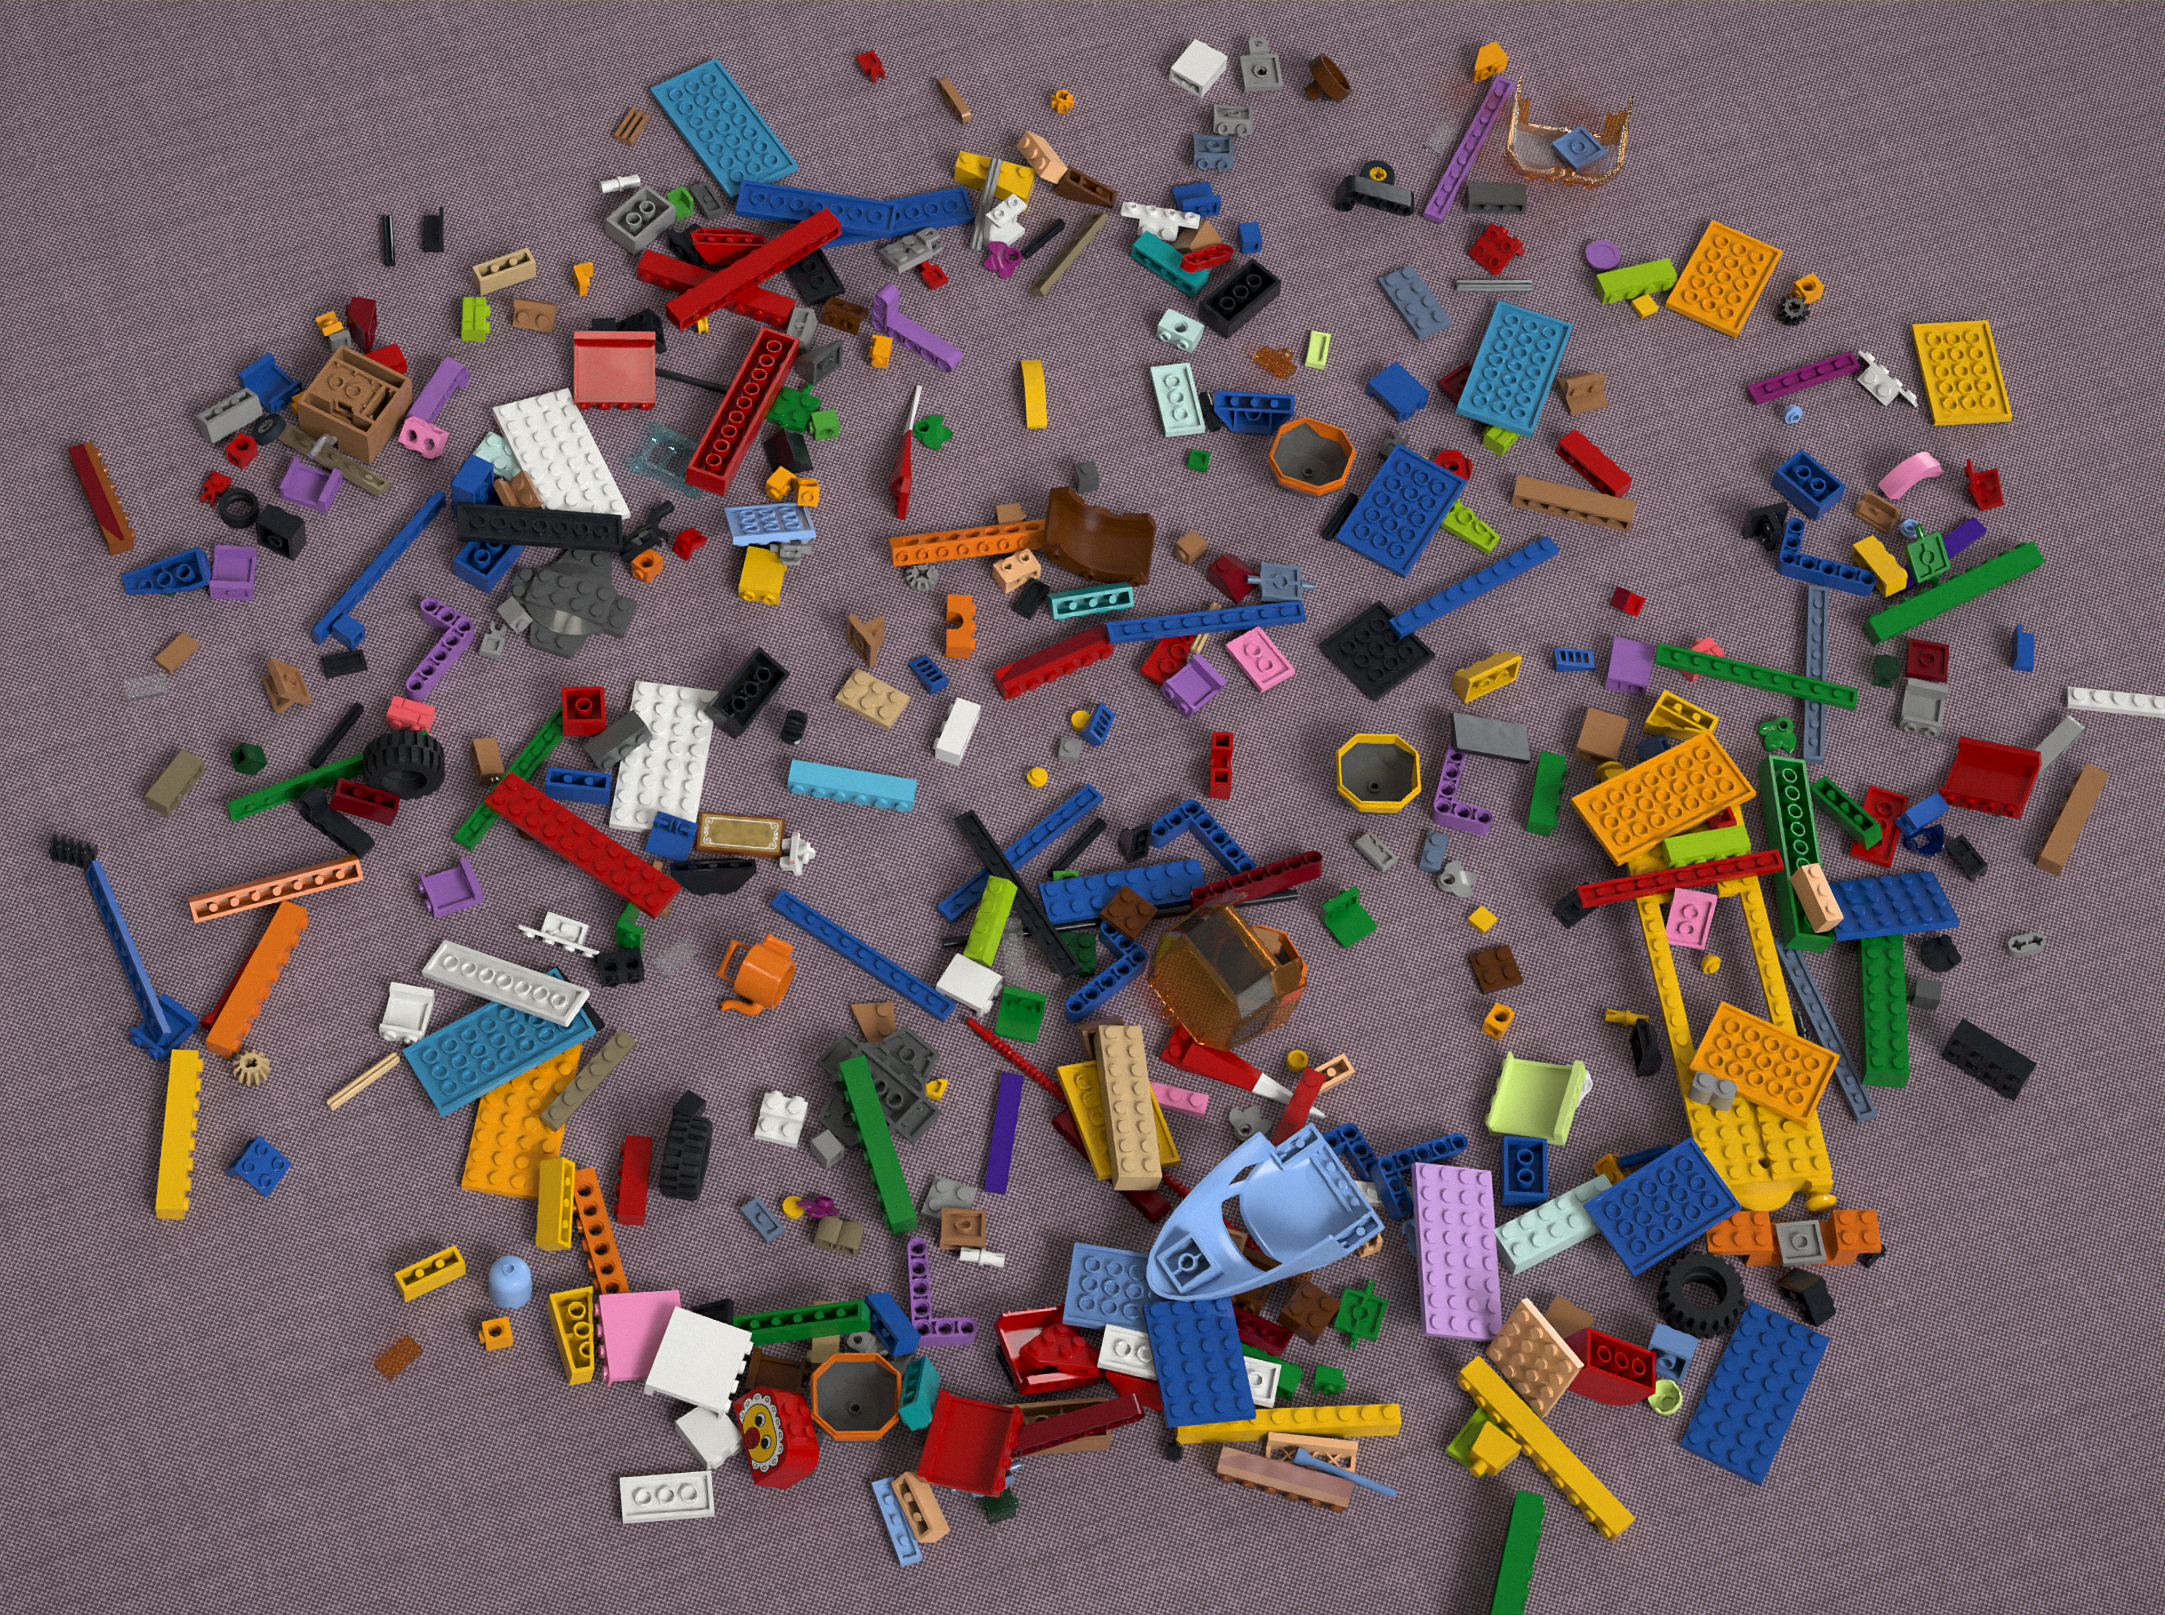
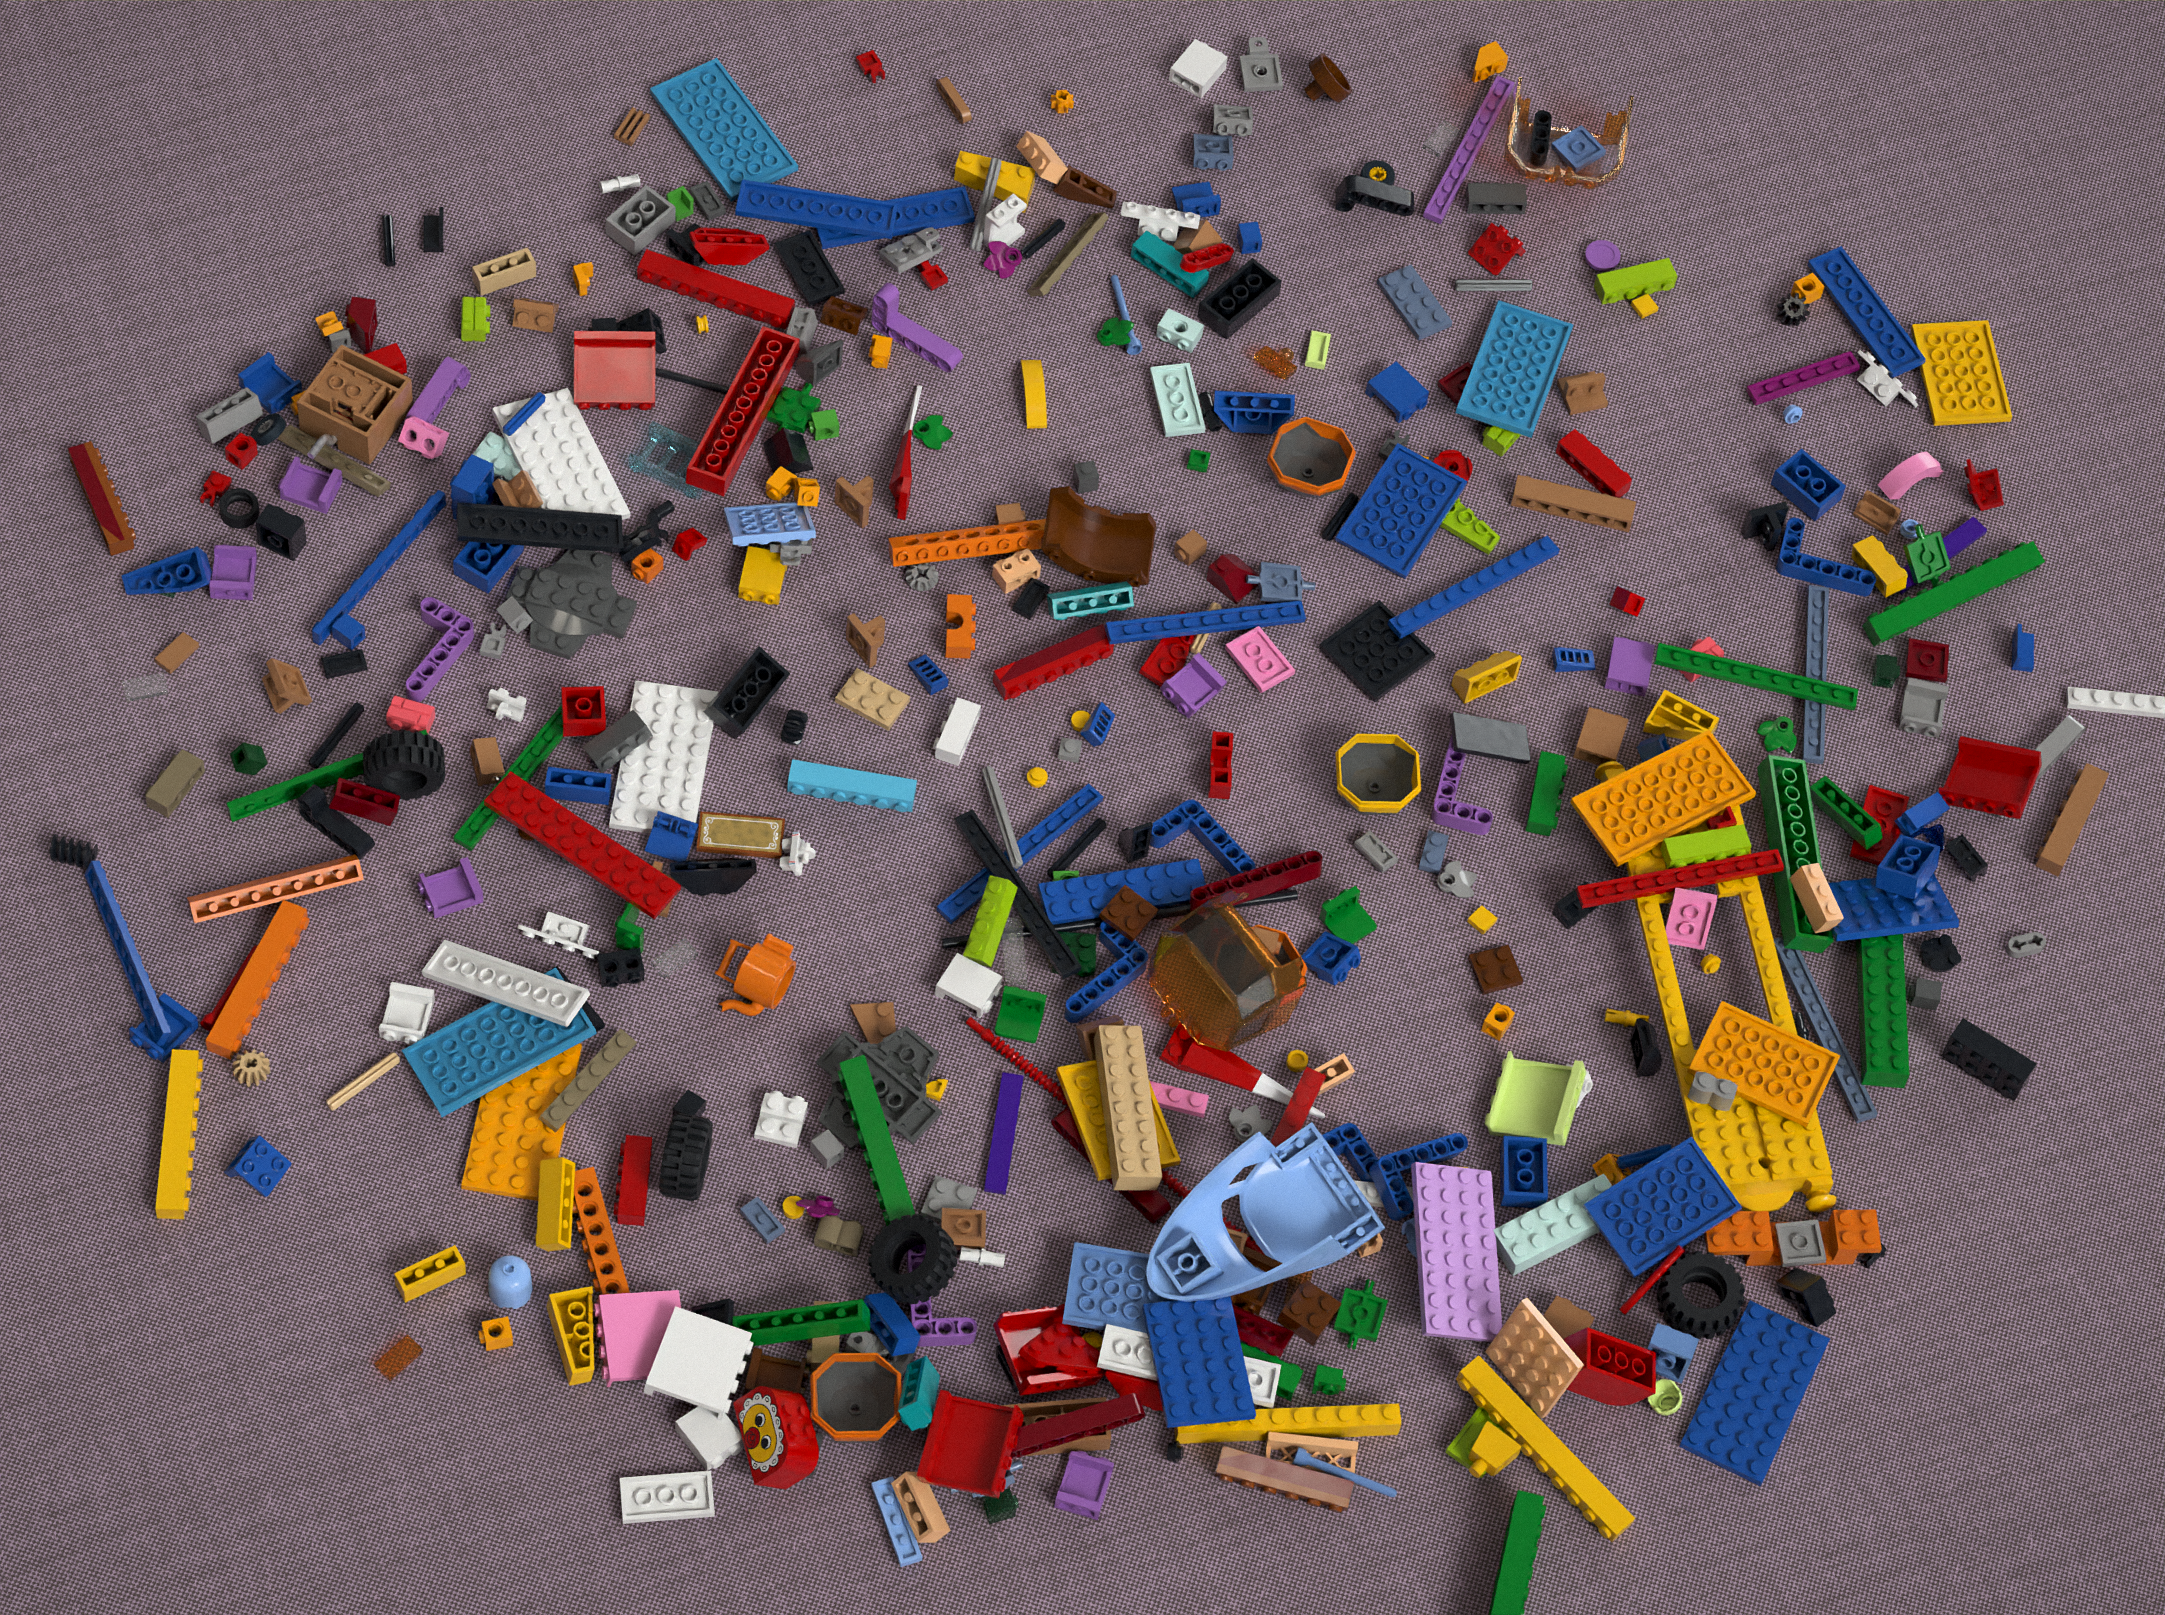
(504, 705): none -> white hips
(524, 413): none -> blue axle
(753, 269): red brick -> none
(855, 499): none -> medium nougat bracket
(863, 955): blue plate -> none
(929, 1275): none -> black tyre
(1002, 817): none -> light grey axle
(1084, 1484): none -> medium lavender panel
(1093, 1339): none -> yellow plate
(1115, 332): none -> green plate
(1134, 346): none -> medium blue piece
(1331, 958): none -> blue plate
(1540, 138): none -> black beam
(1651, 1280): none -> red bar
(1724, 279): light orange plate -> none
(1866, 312): none -> blue plate
(1907, 866): none -> blue brick

